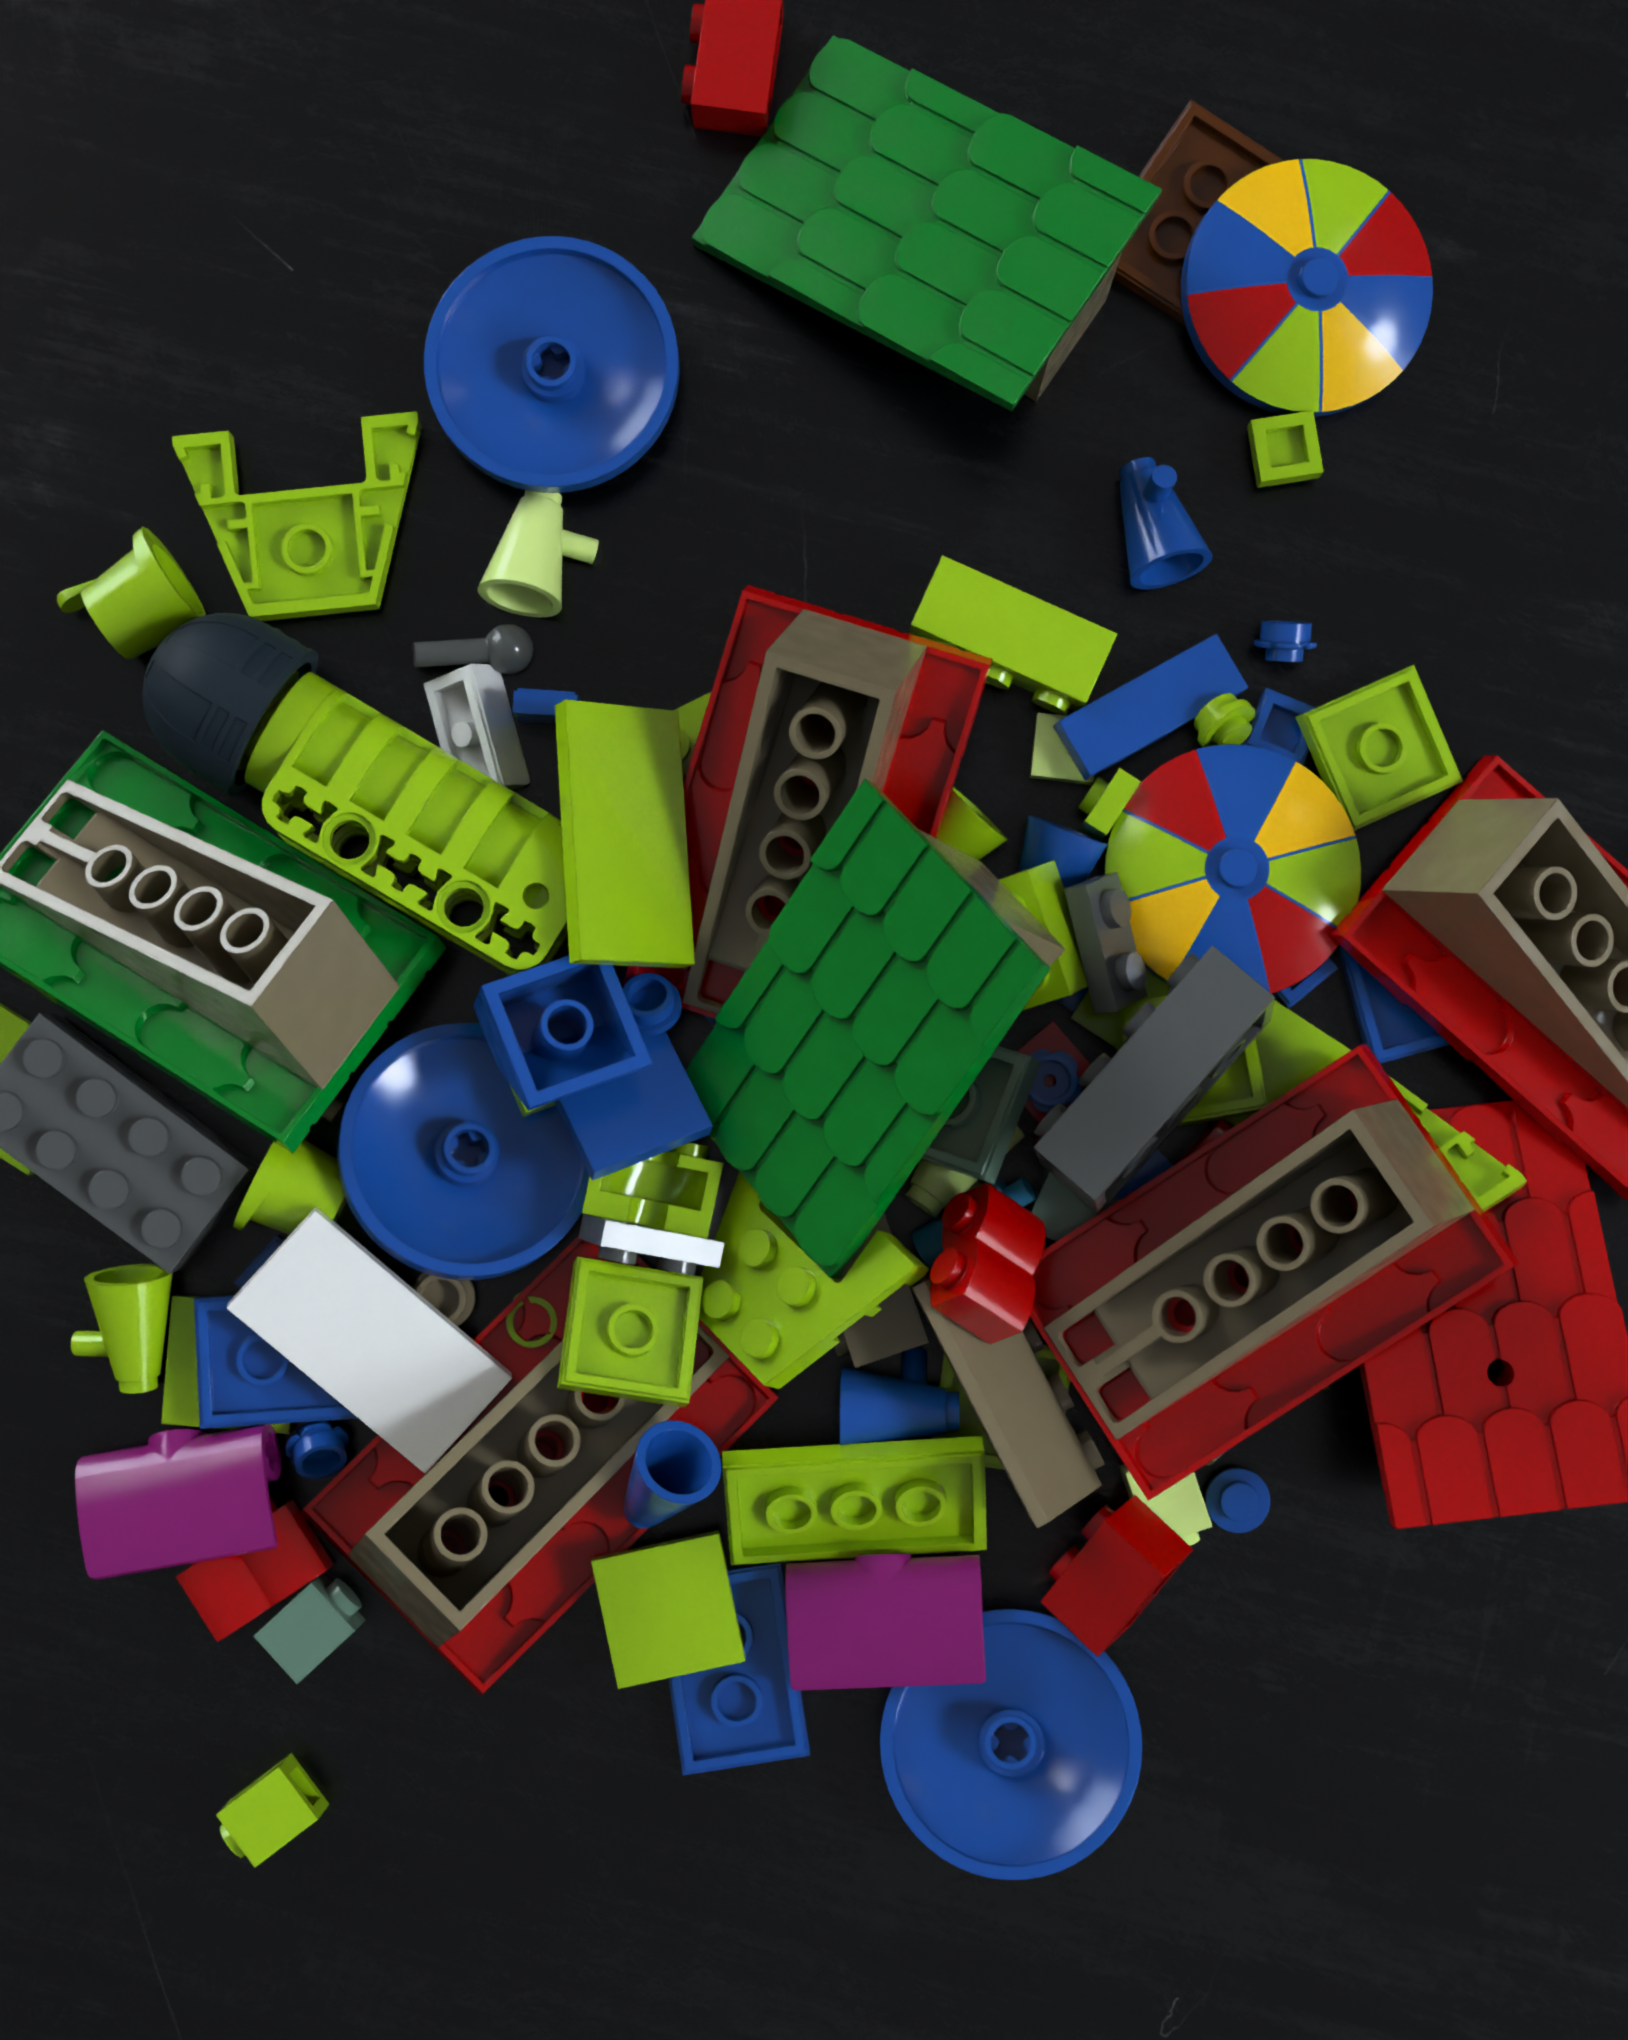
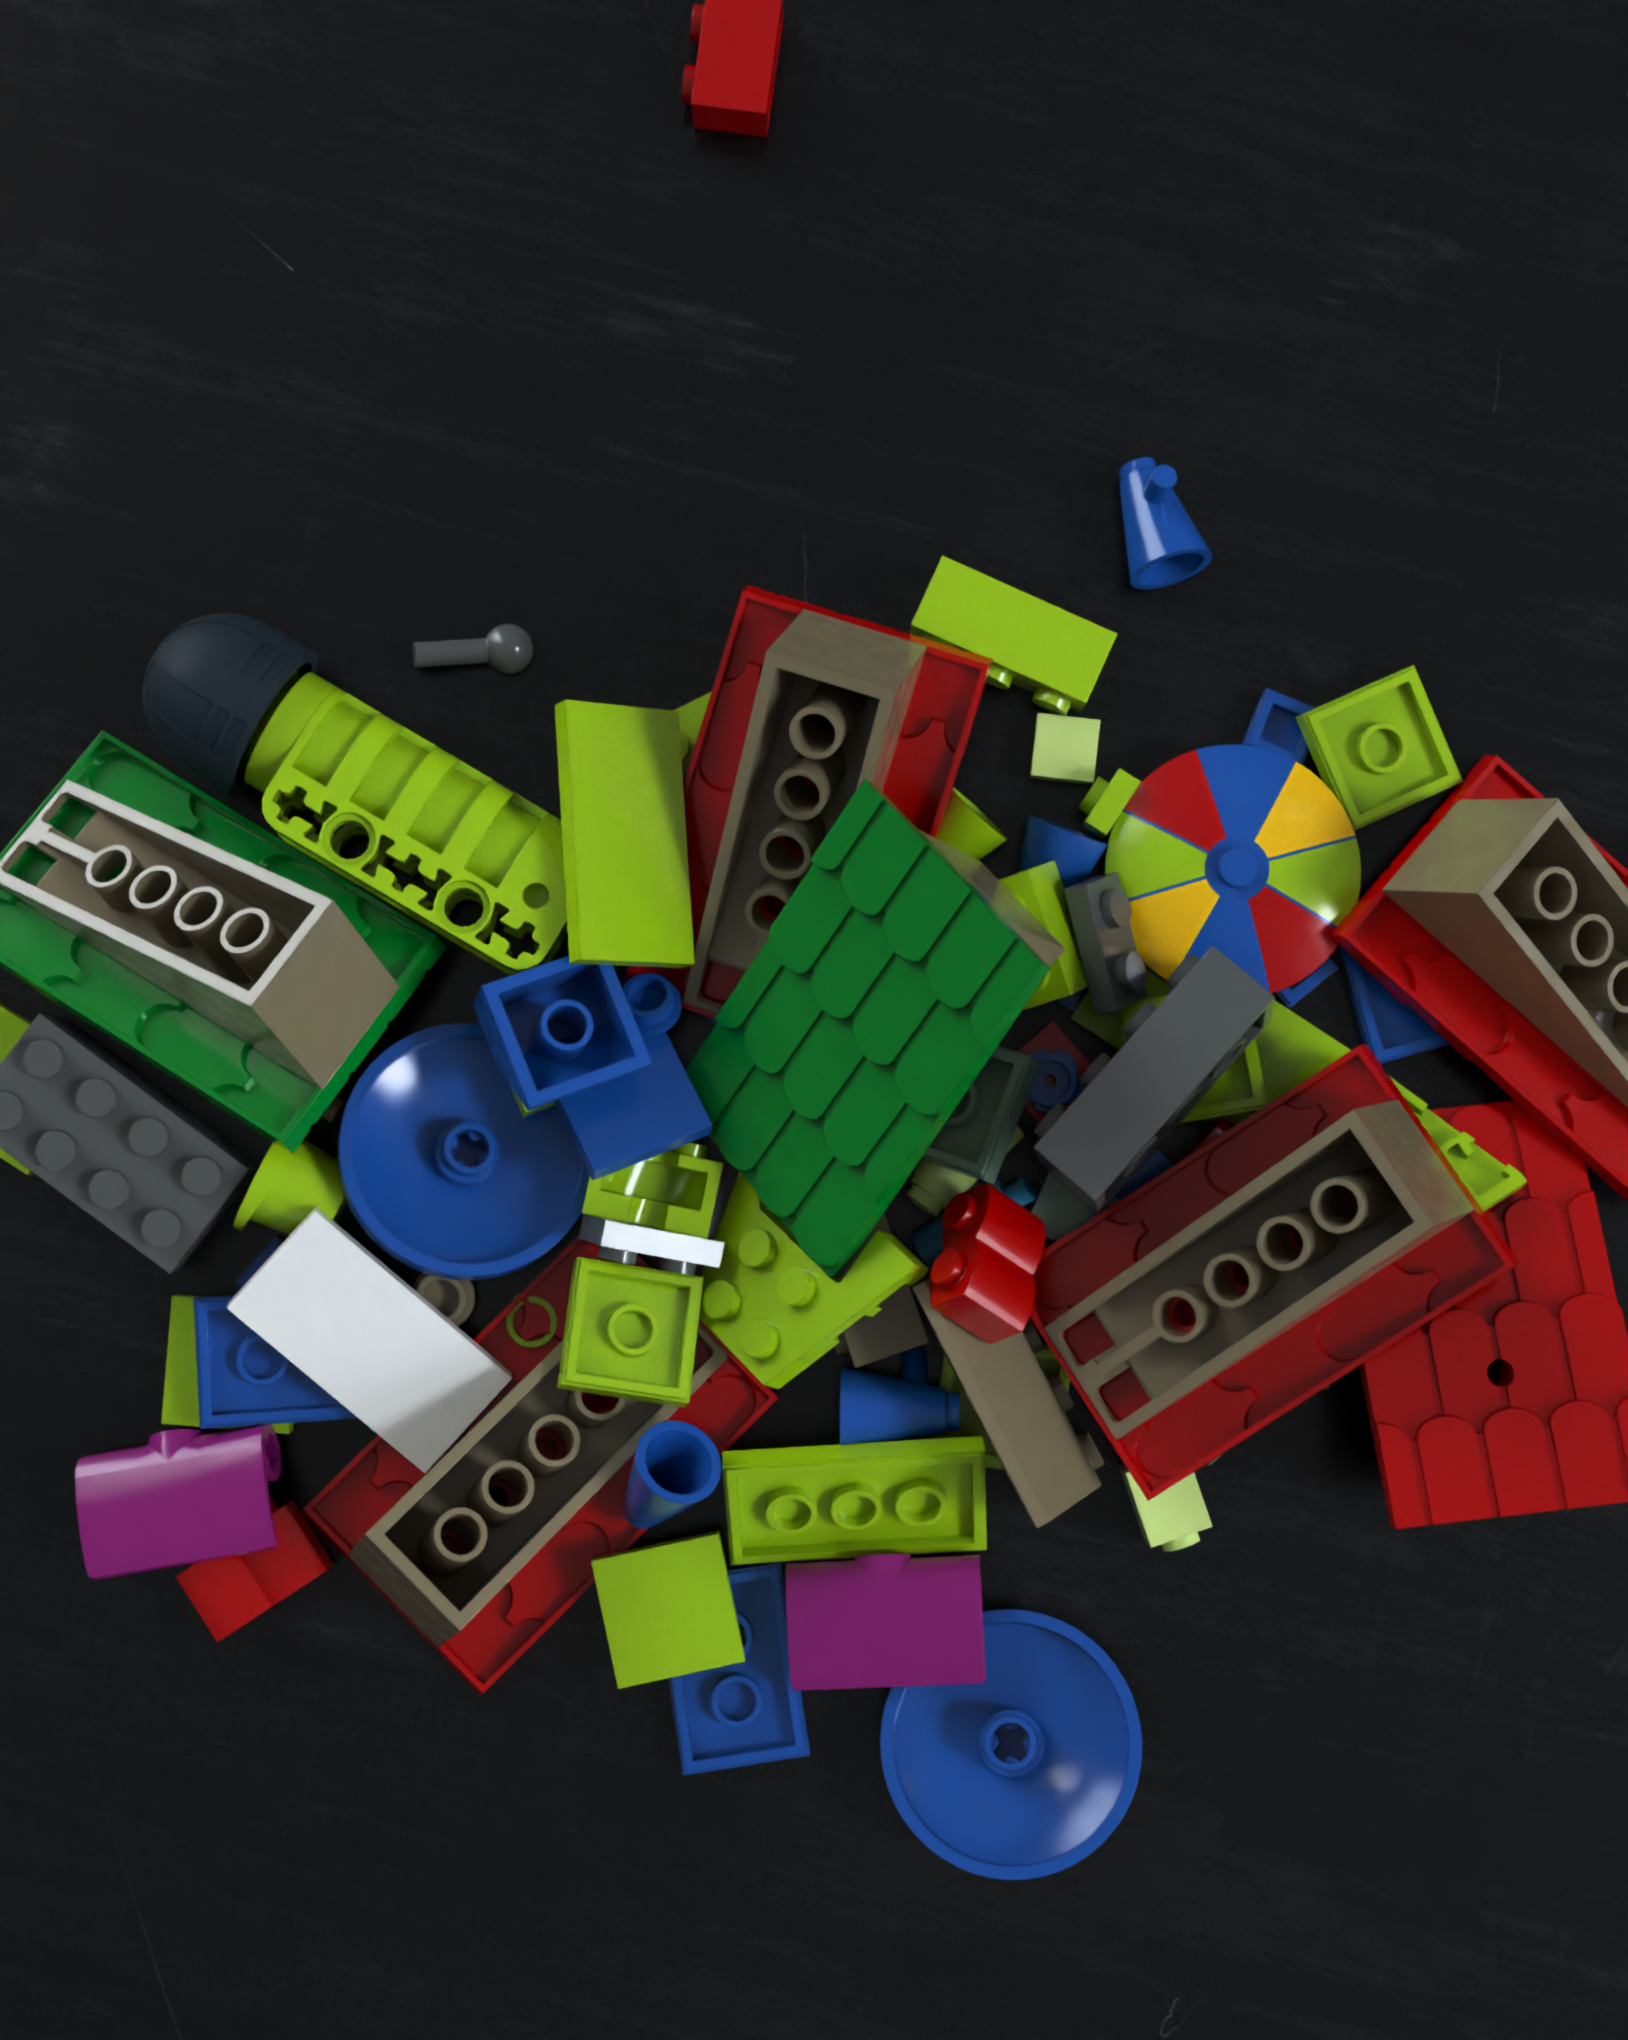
(132, 1322): lime piece -> none
(137, 597): lime hat -> none
(271, 1811): lime brick -> none
(309, 545): lime wing -> none
(311, 1626): sand green brick -> none
(318, 1449): blue plate -> none
(478, 723): white slope -> none
(528, 560): yellowish green piece -> none
(538, 705): blue tile -> none
(552, 364): blue dish -> none
(929, 222): green piece -> none
(1115, 1573): red brick -> none
(1148, 707): blue tile -> none
(1193, 170): reddish brown tile -> none
(1224, 721): lime plate -> none
(1237, 1500): blue plate -> none
(1285, 449): lime plate -> none
(1285, 640): blue plate -> none
(1306, 287): dish -> none

